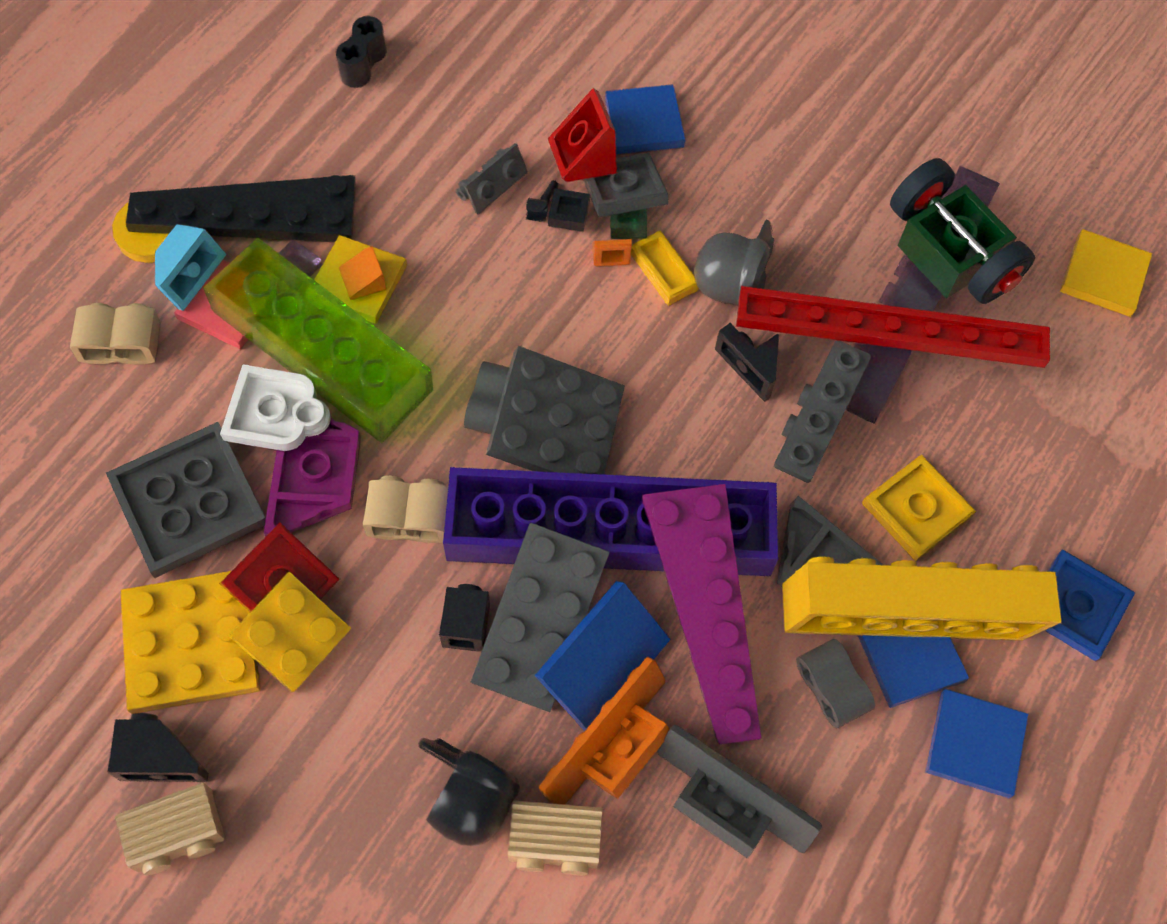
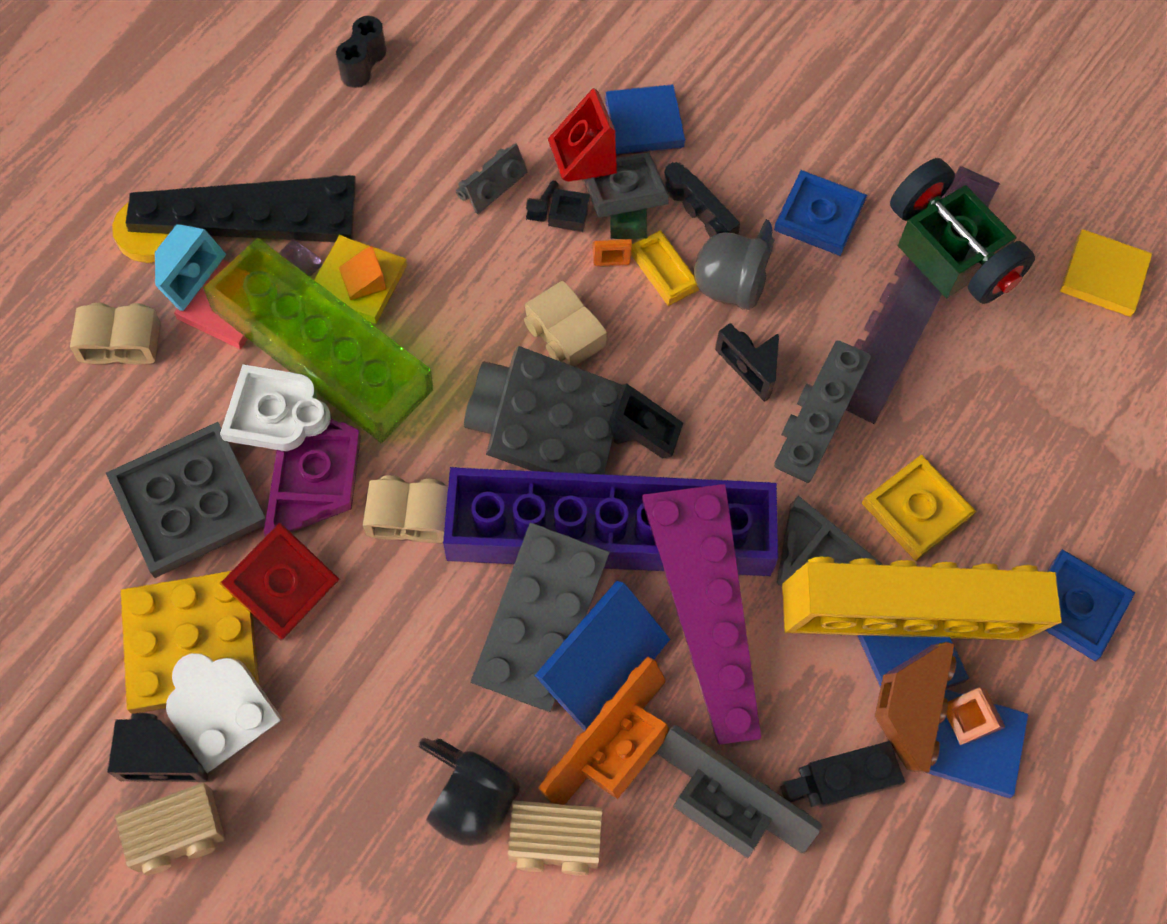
(217, 707): none -> white plate
(290, 632): yellow plate -> none
(464, 618): black brick -> none
(565, 325): none -> tan brick
(644, 421): none -> black slope
(699, 200): none -> black hinge
(820, 212): none -> blue tile
(835, 683): dark grey axle -> none
(846, 776): none -> black hinge
(894, 327): red plate -> none
(914, 705): none -> dark orange slope
(973, 716): none -> orange slope

